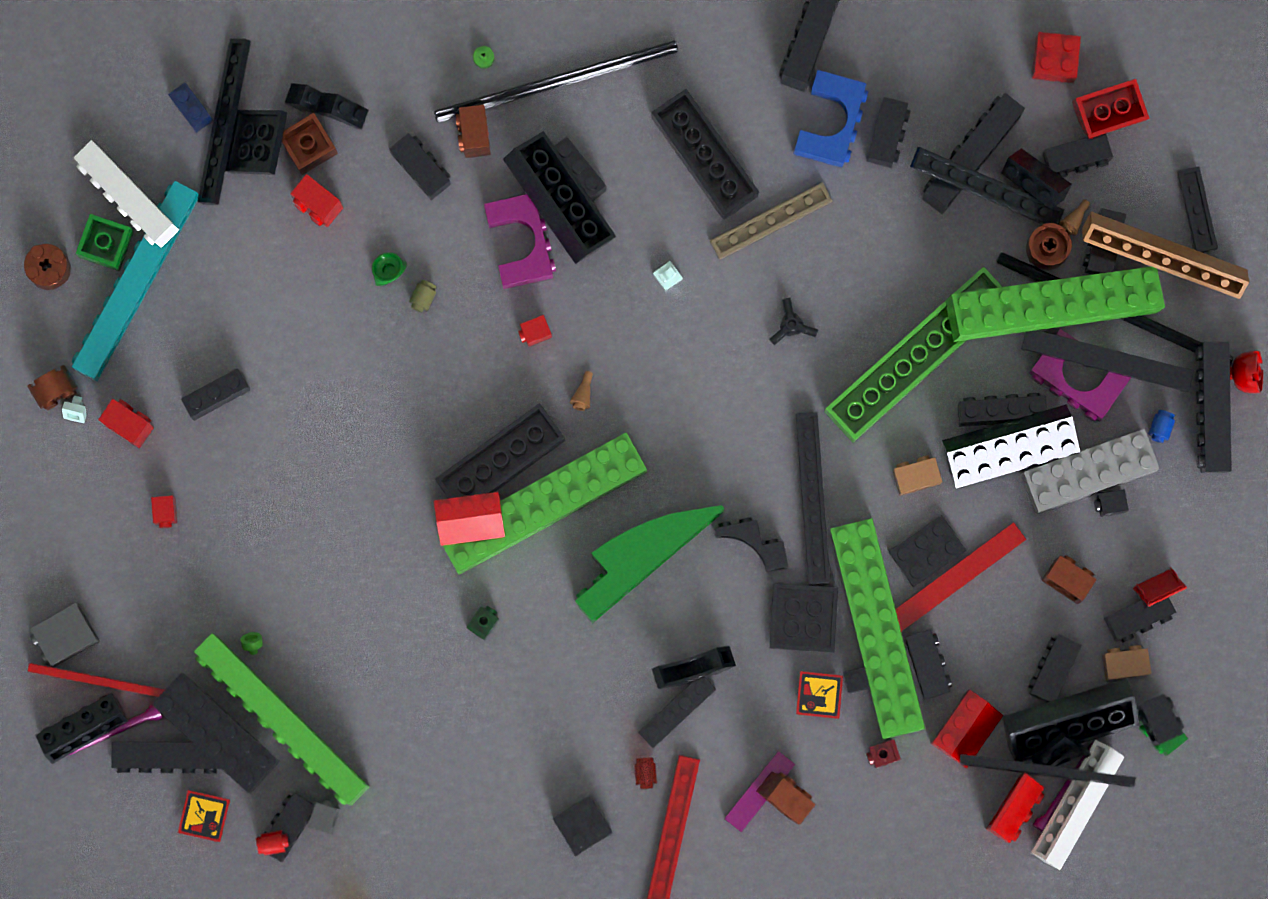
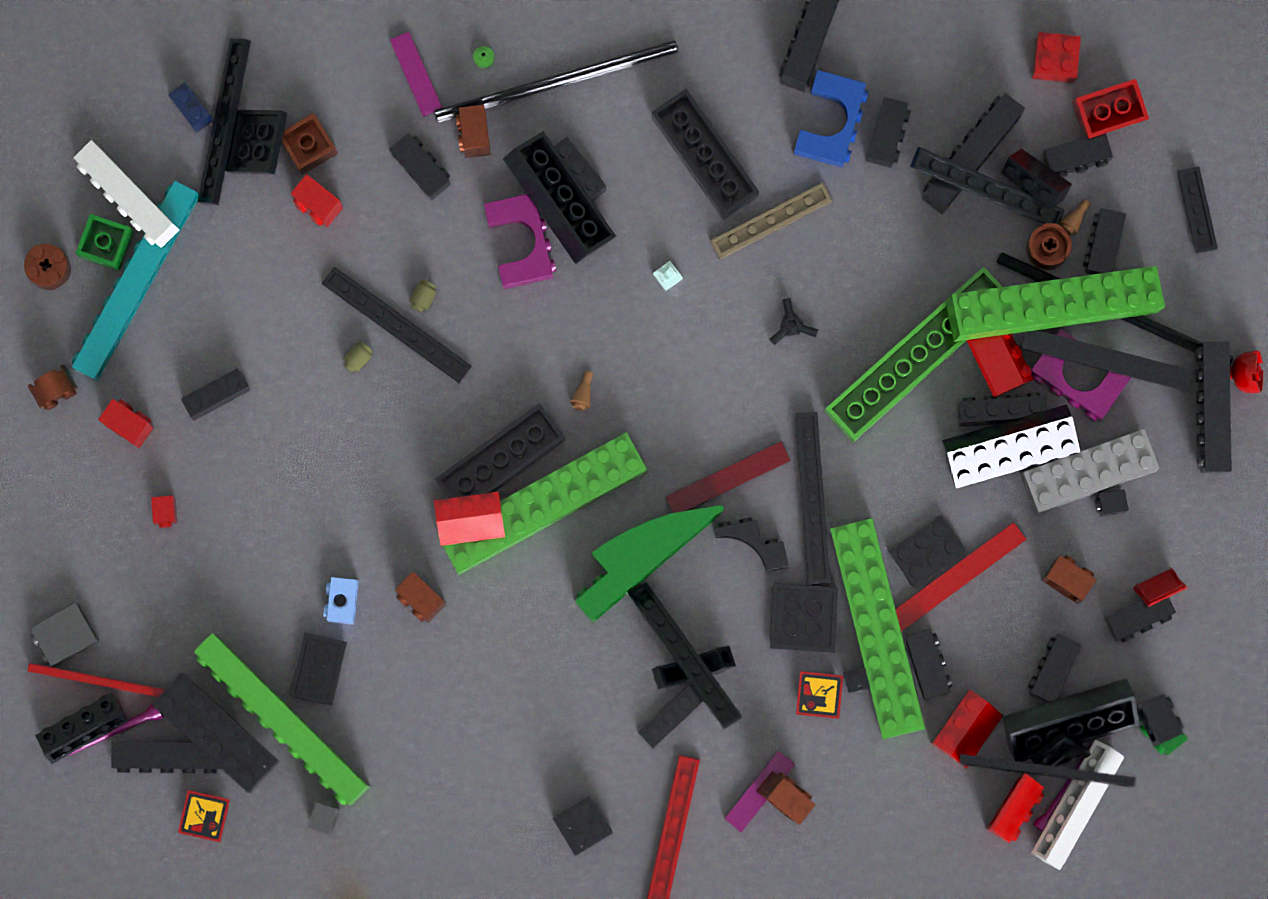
(74, 411): light aqua tile -> none
(251, 642): bright green tile -> none
(272, 842): red brick -> none
(292, 820): black brick -> none
(318, 669): none -> black plate
(326, 104): black arch -> none
(345, 613): none -> light blue brick
(357, 357): none -> olive brick
(387, 268): green piece -> none
(396, 325): none -> black tile
(415, 74): none -> magenta tile
(420, 597): none -> copper brick
(483, 630): dark green brick -> none
(534, 331): red brick -> none
(645, 773): clear red brick -> none
(685, 655): none -> black plate
(728, 478): none -> dark red tile
(892, 754): dark red brick -> none
(917, 475): medium nougat brick -> none
(1001, 363): none -> red slope
(1126, 663): medium nougat brick -> none
(1162, 426): blue brick -> none
(1165, 255): medium nougat brick -> none

